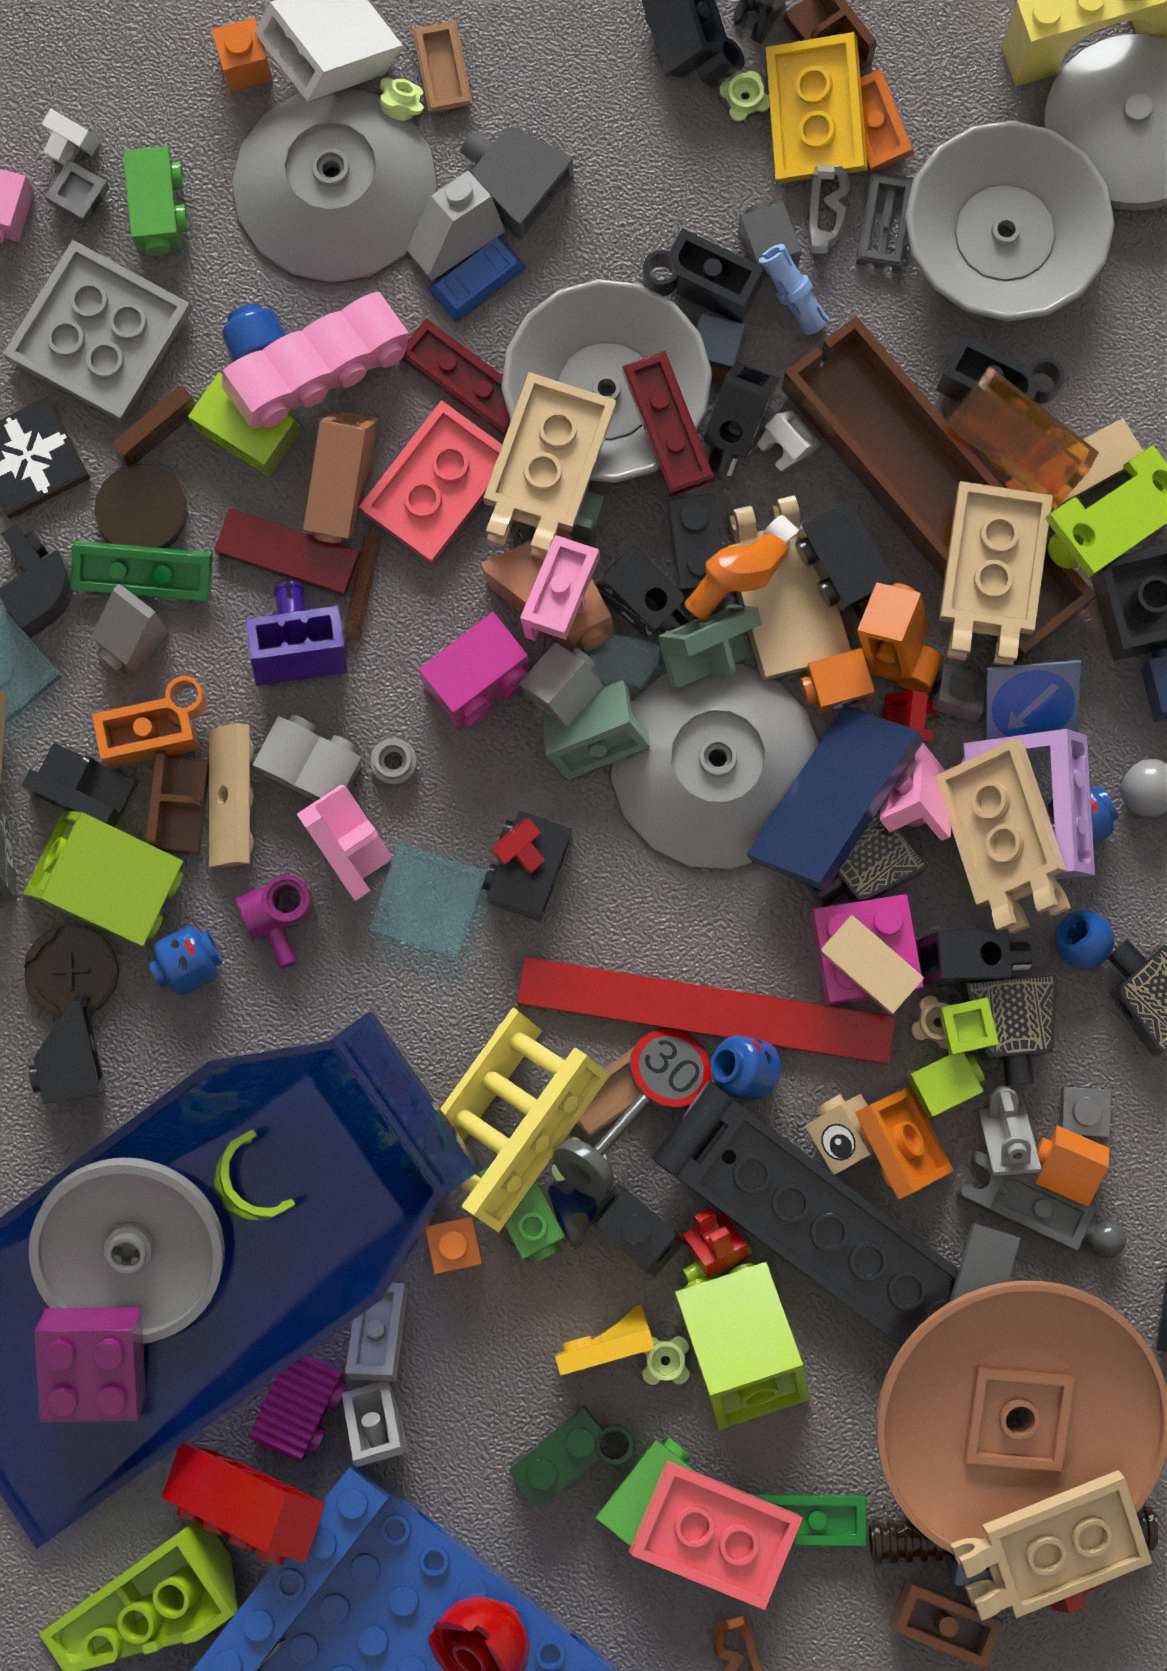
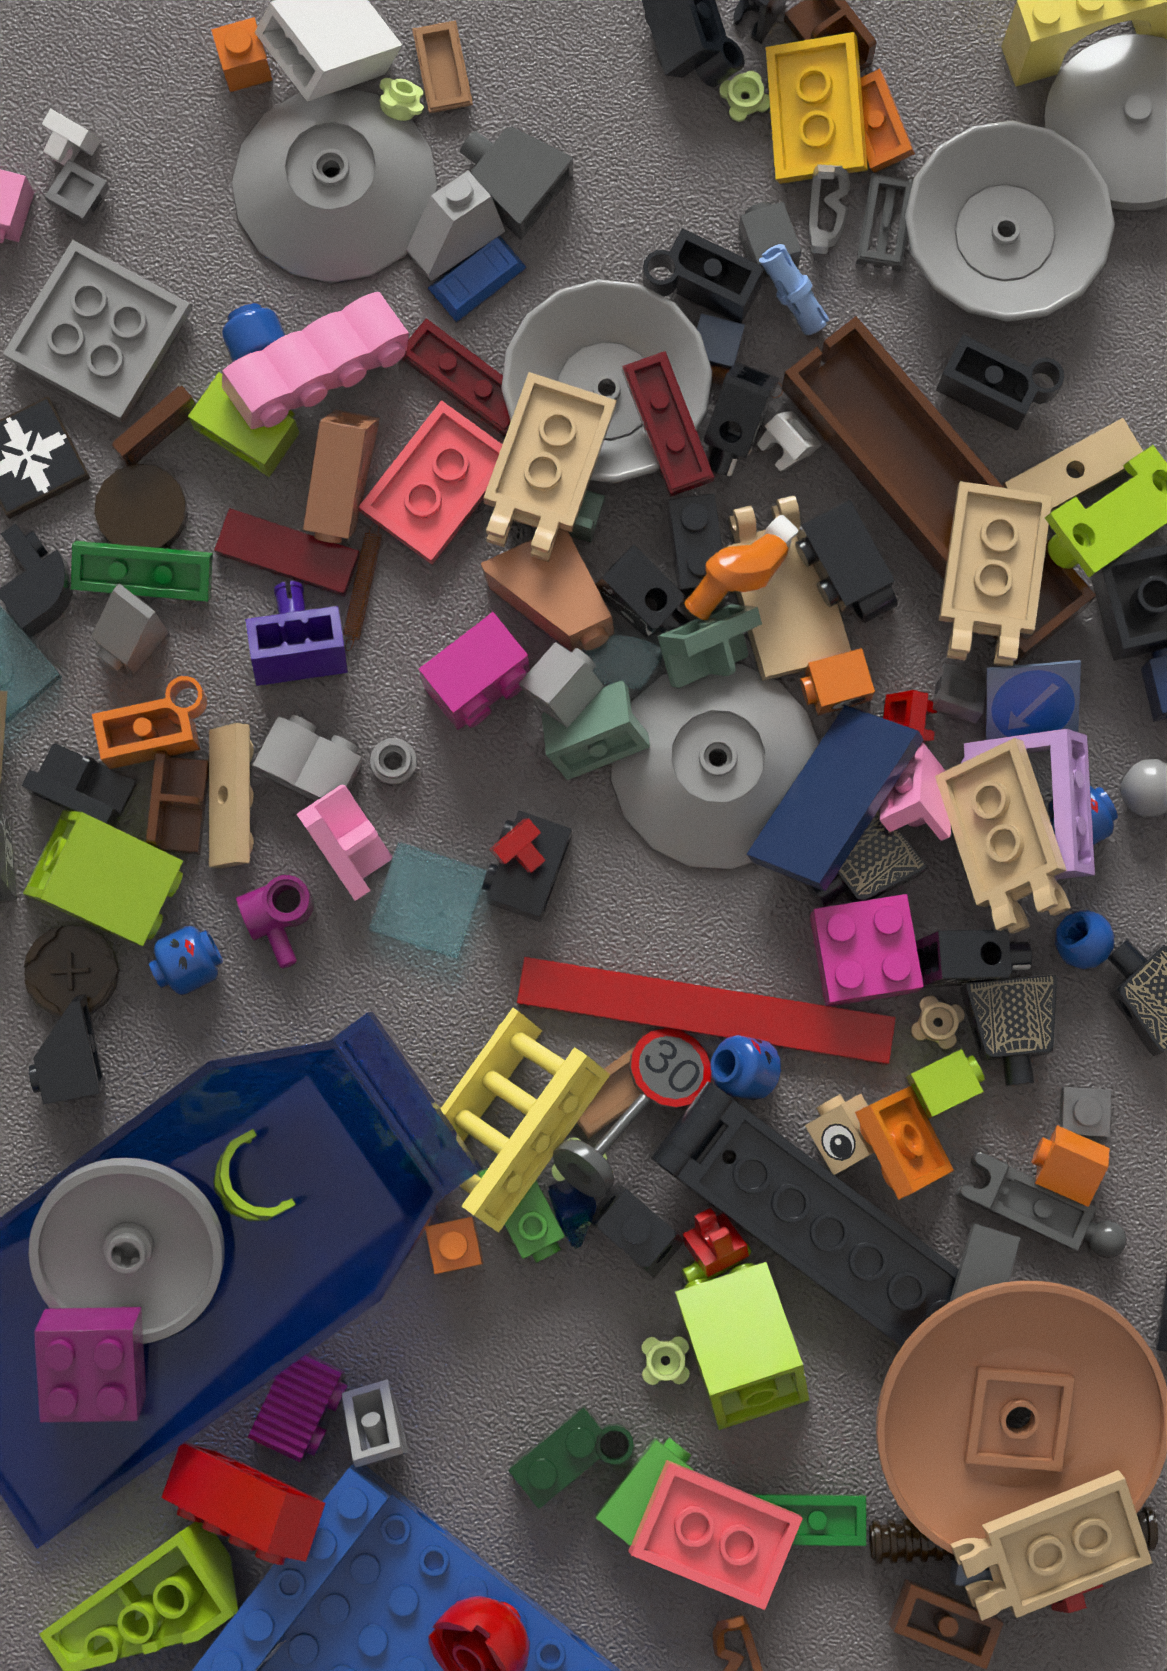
(153, 200): bright green brick -> none
(378, 1338): light grey plate -> none
(559, 589): bright pink panel -> none
(623, 1339): yellow plate -> none
(871, 964): tan tile -> none
(895, 636): orange hinge -> none
(968, 1026): lime tile -> none
(1008, 1135): light grey hinge -> none
(1021, 437): clear orange brick -> none

